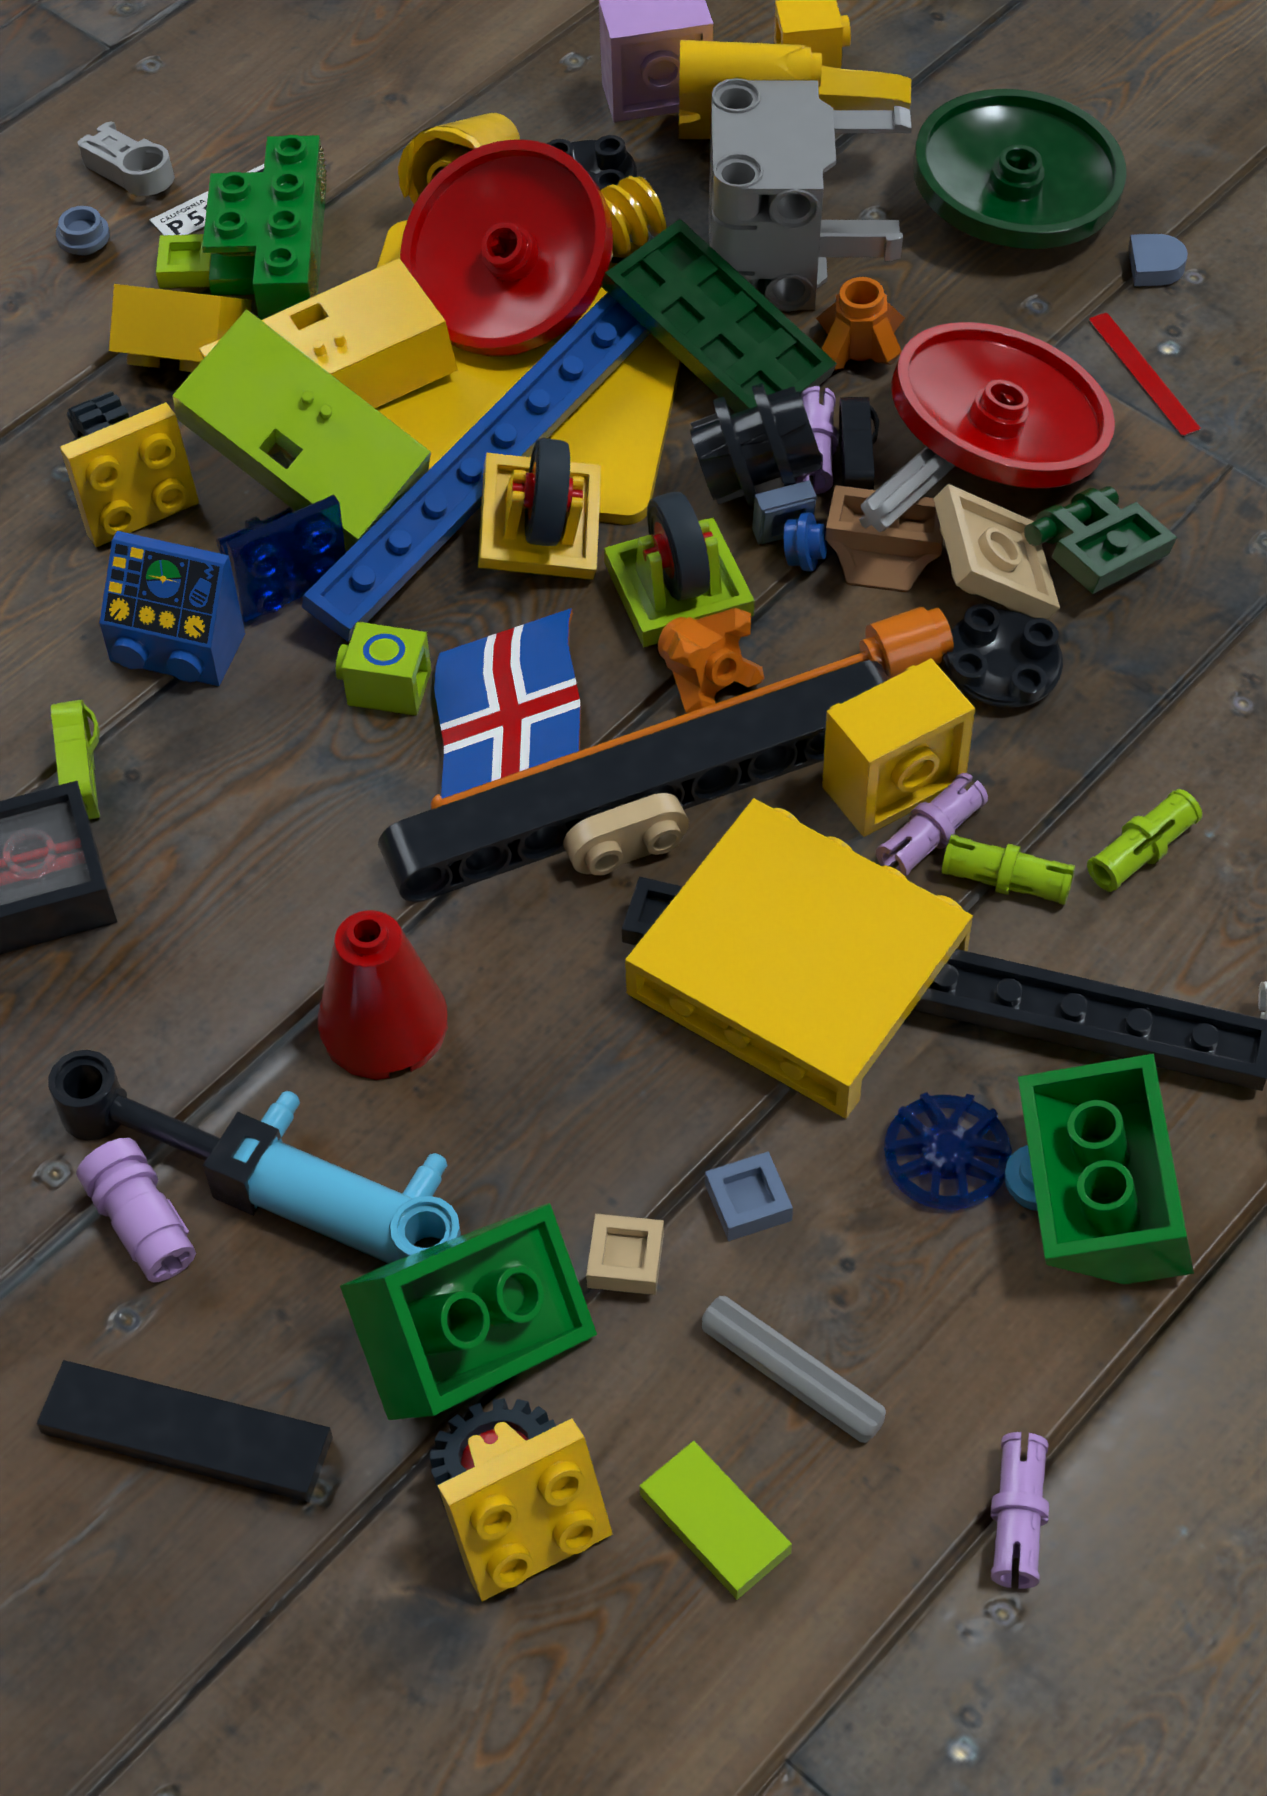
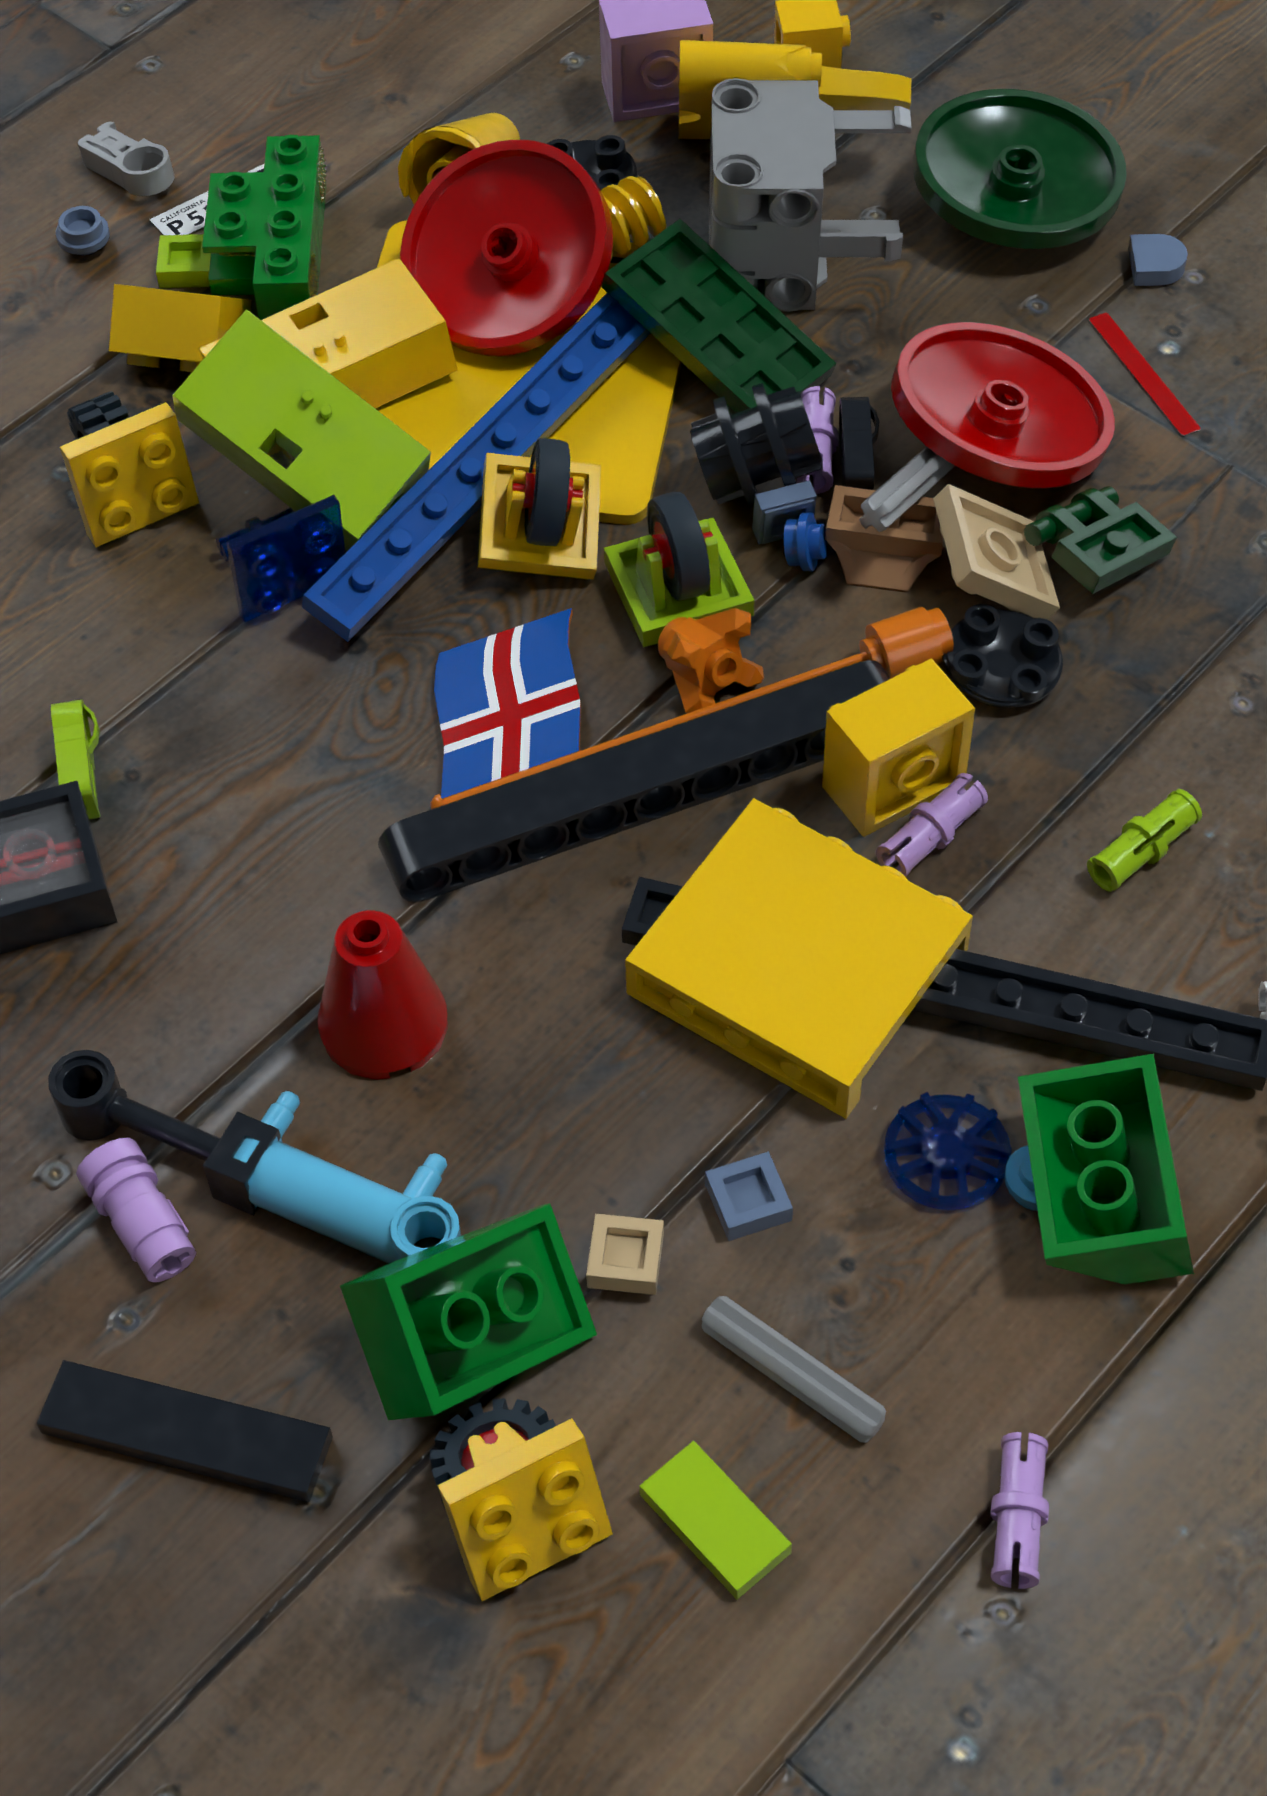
(170, 609): blue slope -> none
(385, 668): lime brick -> none
(626, 834): tan plate -> none
(861, 324): orange rock -> none
(1008, 869): lime pin -> none

